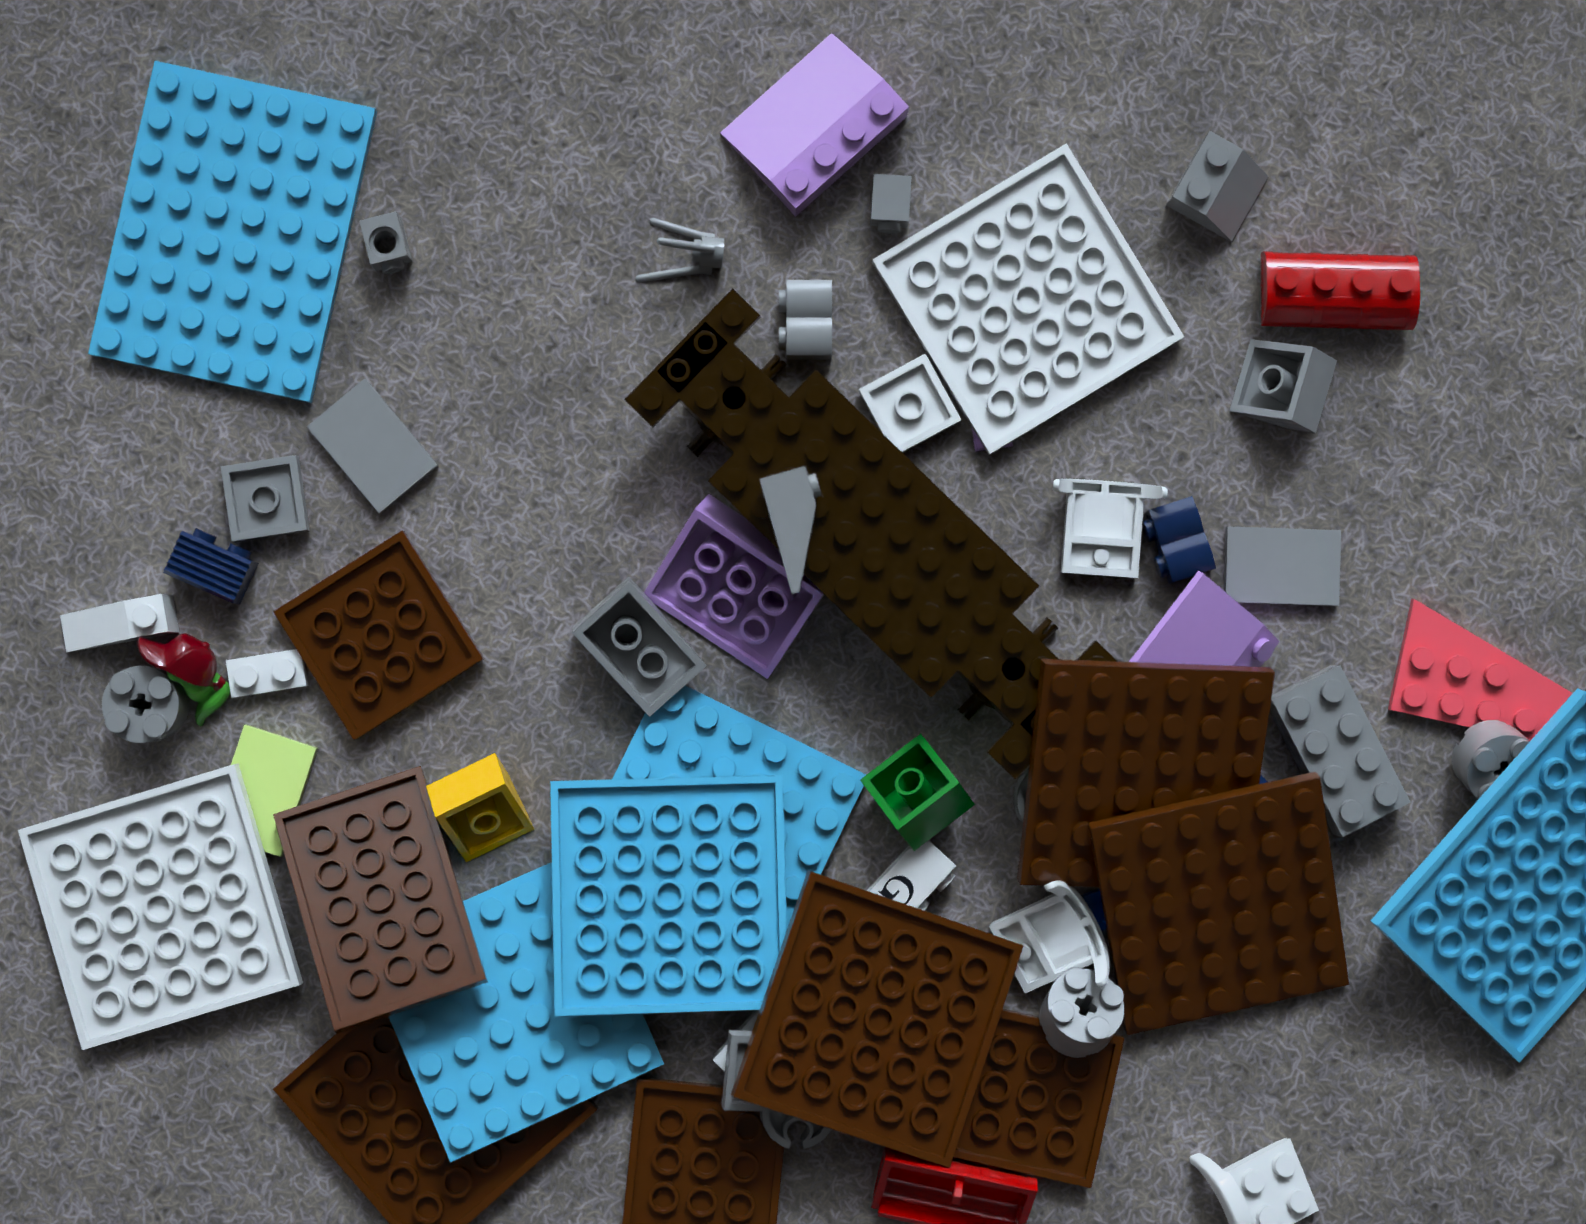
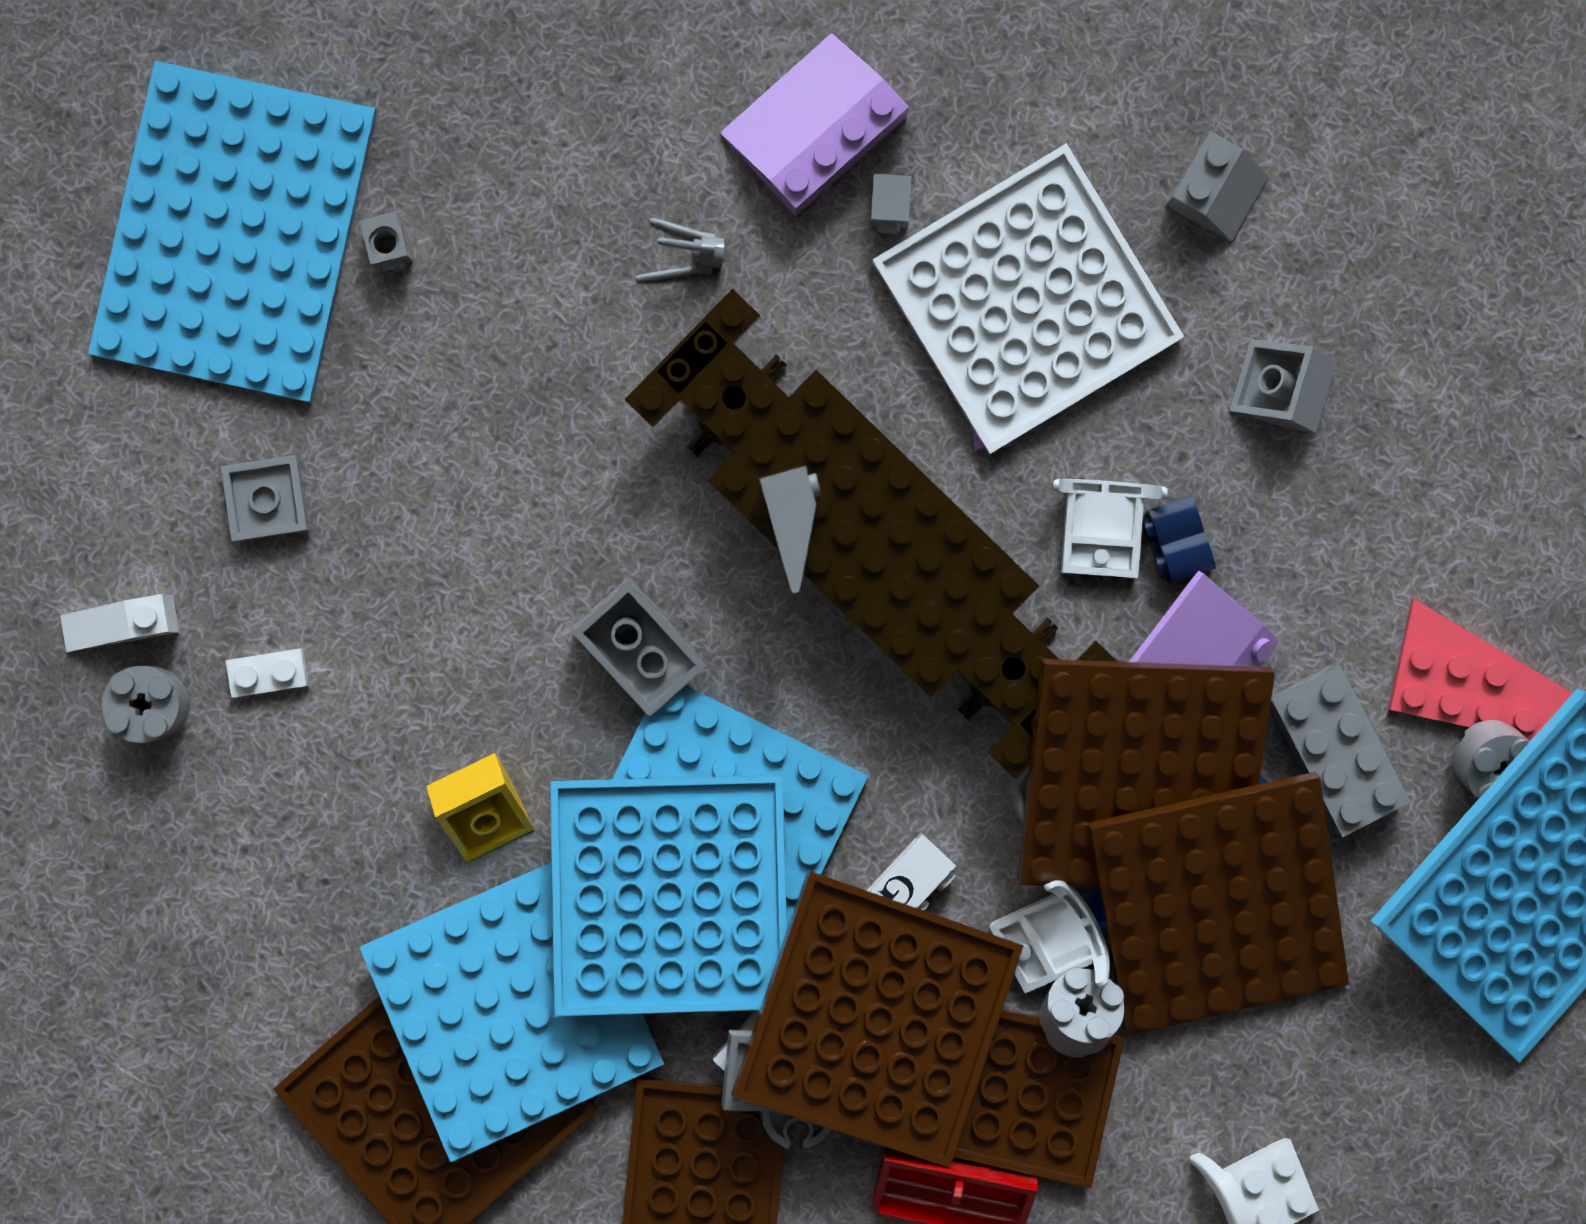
(160, 906): white plate -> none
(191, 665): dark red hair -> none
(210, 566): dark blue brick -> none
(274, 777): yellowish green tile -> none
(372, 446): light grey tile -> none
(378, 635): reddish brown plate -> none
(379, 899): reddish brown plate -> none
(732, 587): lavender slope -> none
(807, 319): light grey brick -> none
(910, 404): white plate -> none
(917, 792): green brick -> none
(1282, 566): light grey tile -> none
(1339, 290): red container -> none

